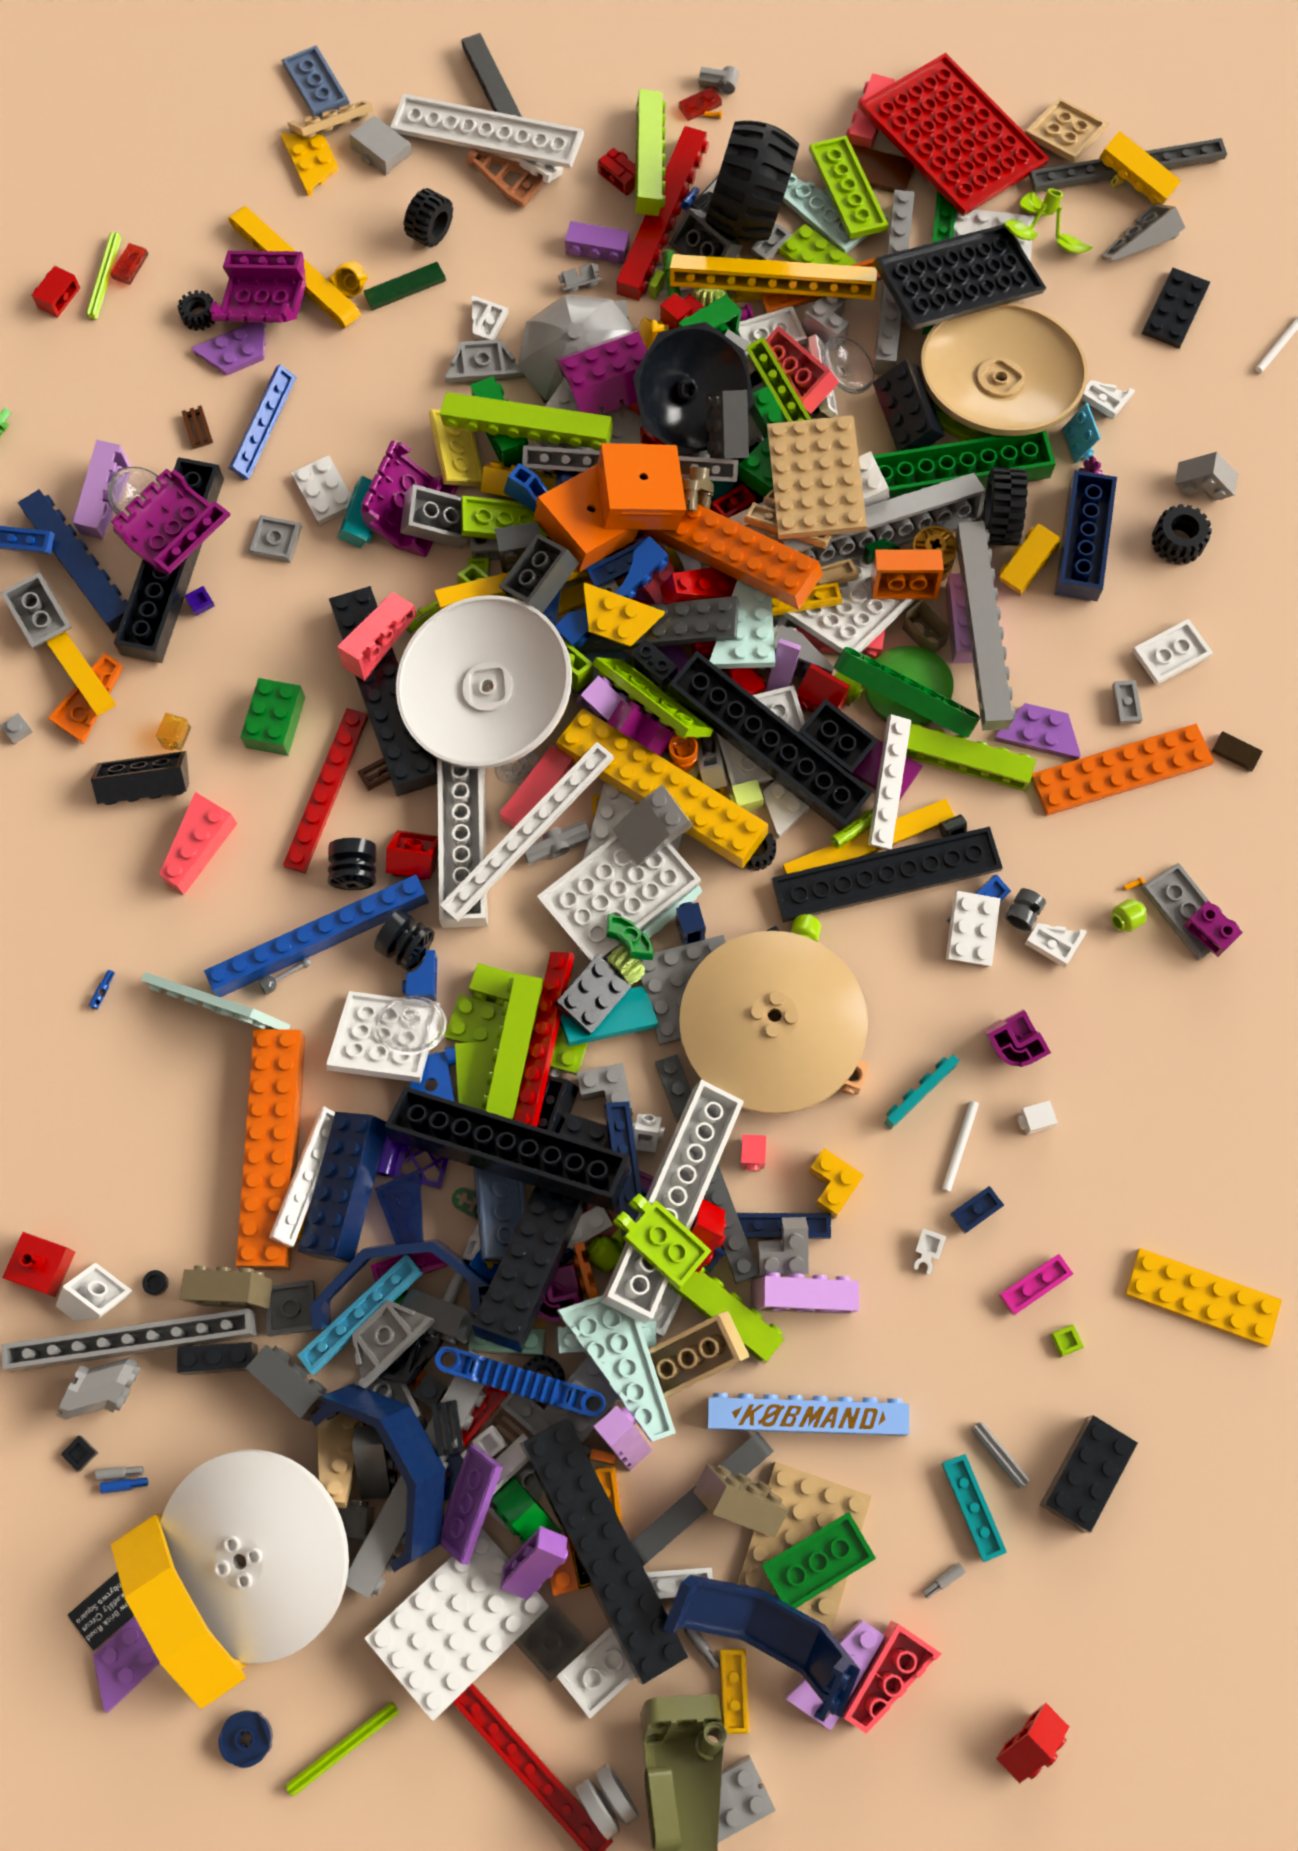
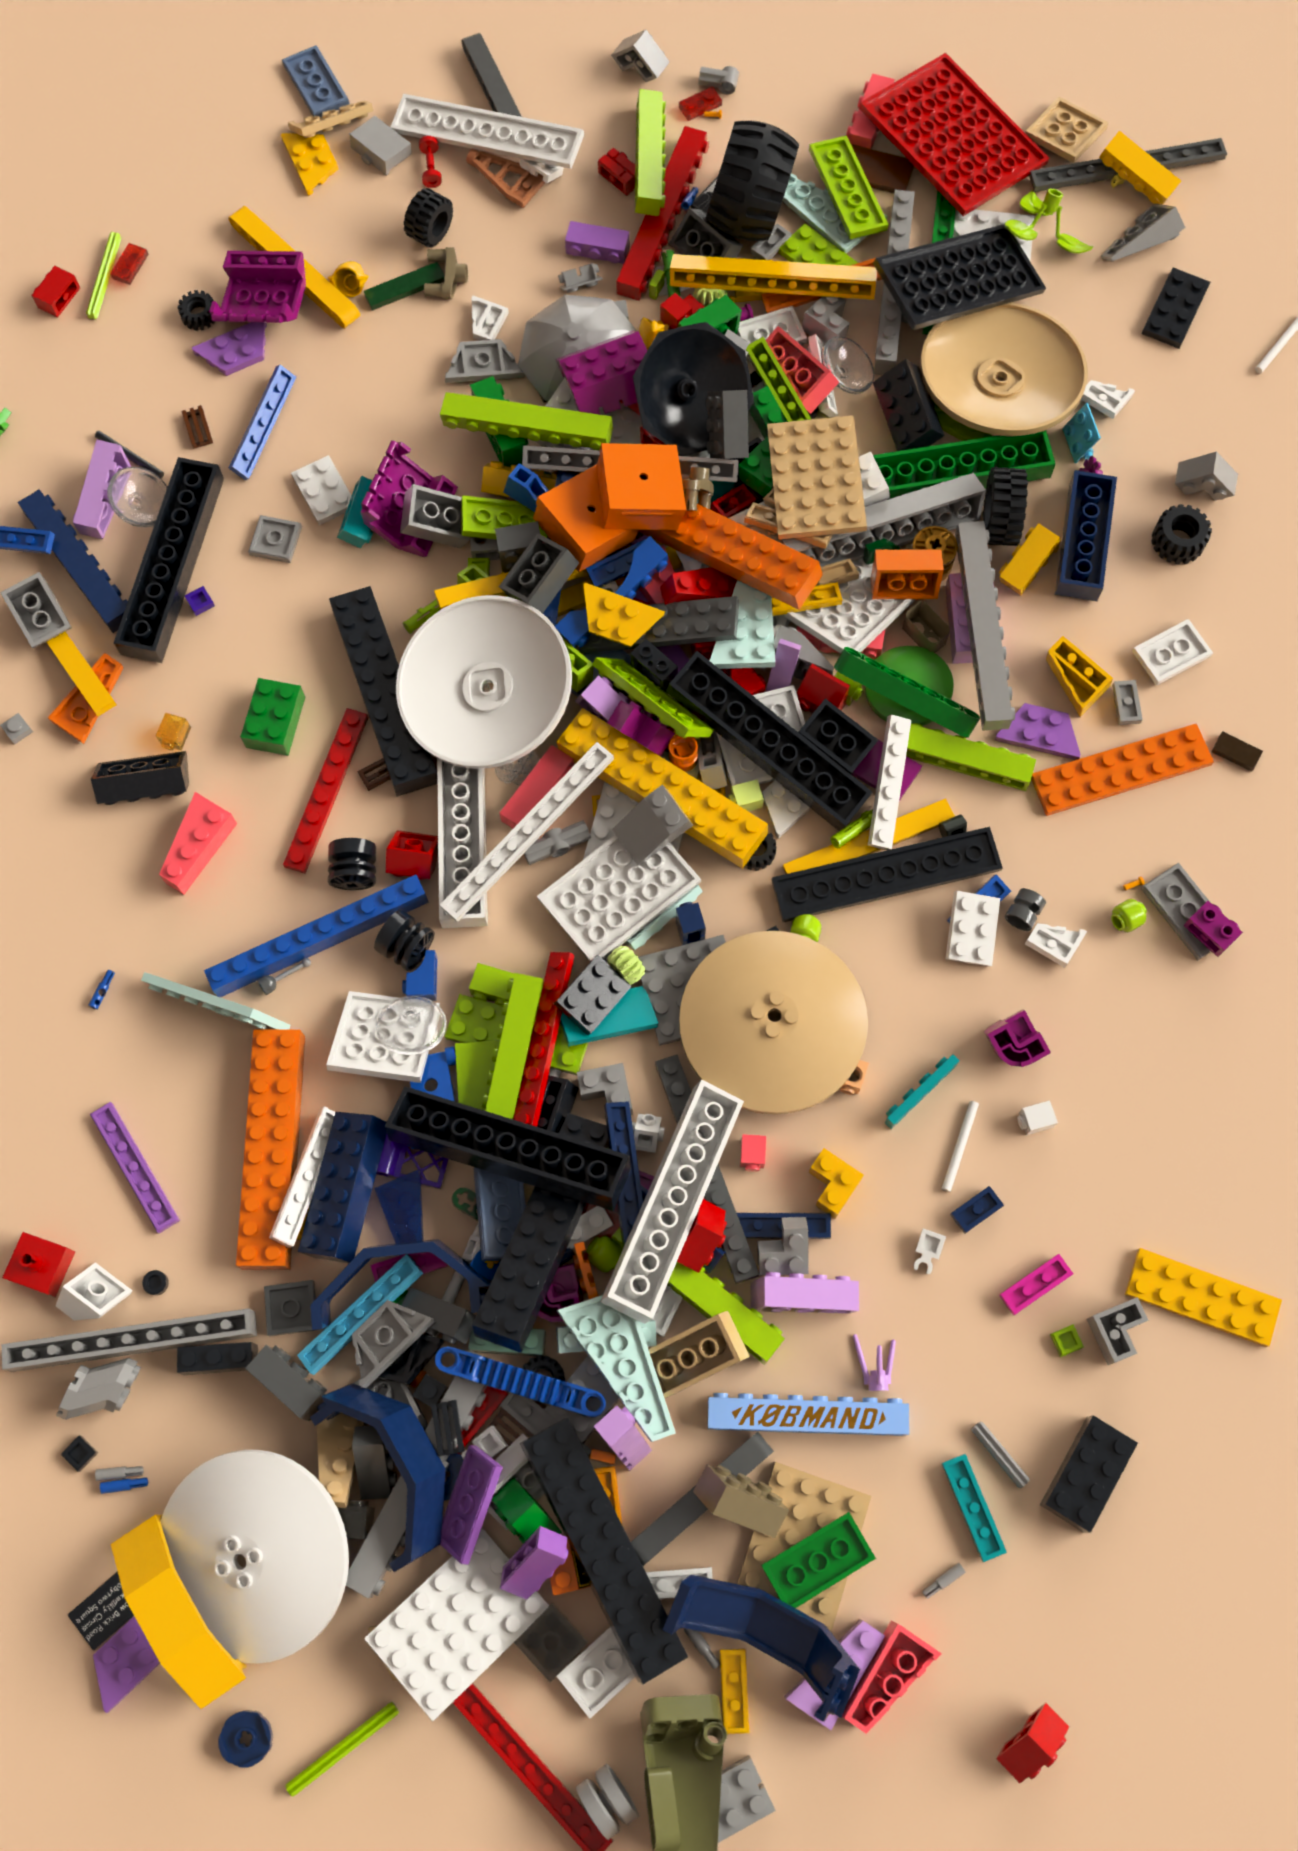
(130, 455): none -> black bar
(135, 1167): none -> medium lavender tile
(168, 522): magenta slope -> none
(226, 1287): dark tan brick -> none
(375, 635): coral wedge -> none
(430, 178): none -> red wheel
(454, 273): none -> dark tan connector
(456, 453): light yellow tile -> none
(631, 937): green tile -> none
(643, 54): none -> light grey brick
(663, 1240): lime tile -> none
(878, 1379): none -> lavender plant
(1077, 674): none -> yellow wedge
(1111, 1329): none -> light grey brick

